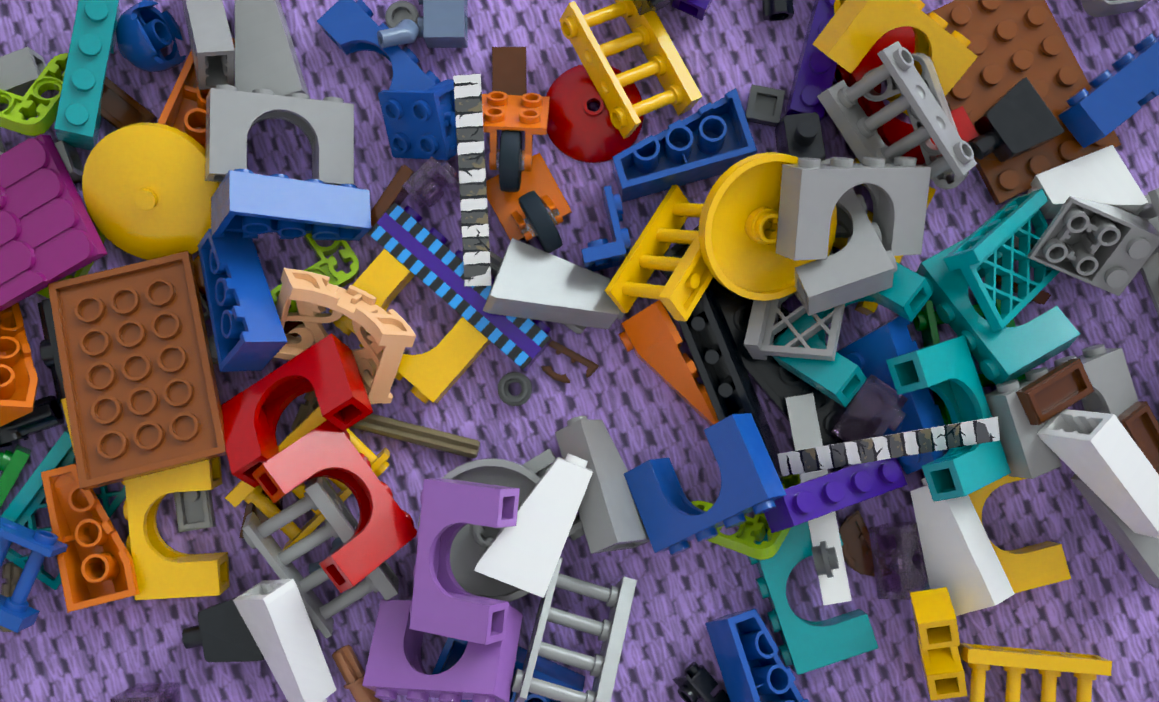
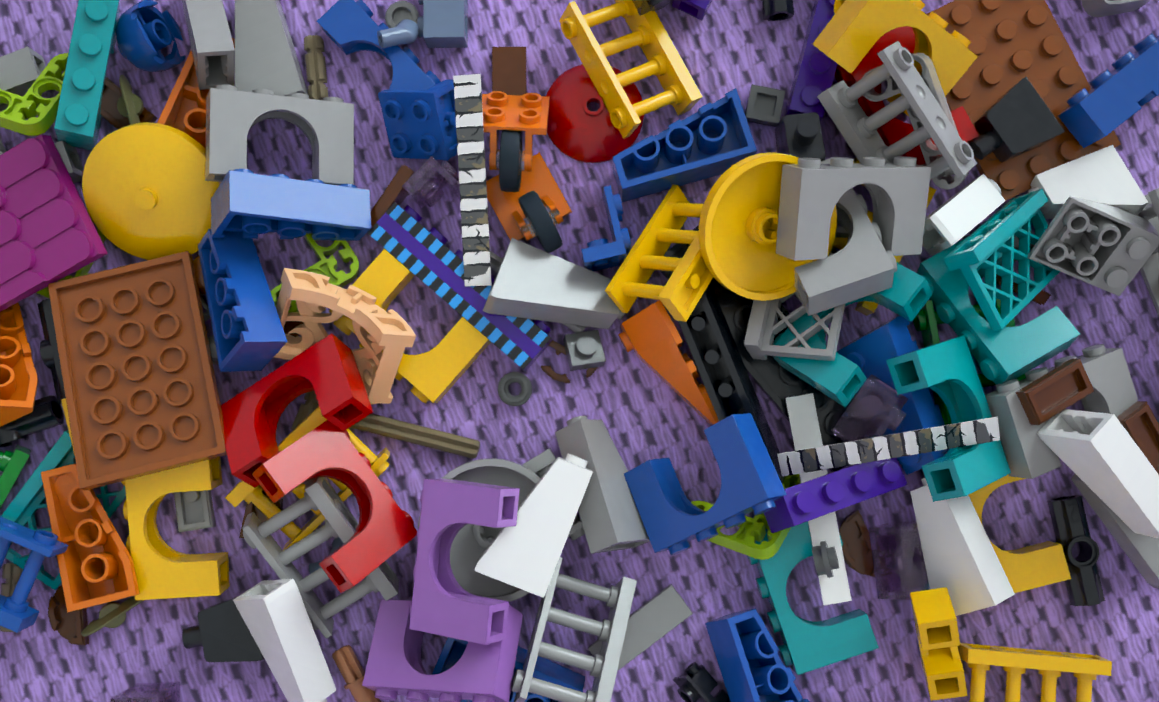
(67, 624): none -> reddish brown tile
(111, 615): none -> olive piece
(129, 104): none -> olive piece
(315, 67): none -> dark tan axle
(584, 350): none -> dark grey plate
(650, 624): none -> light grey tile
(961, 214): none -> white slope
(1071, 527): none -> black piece

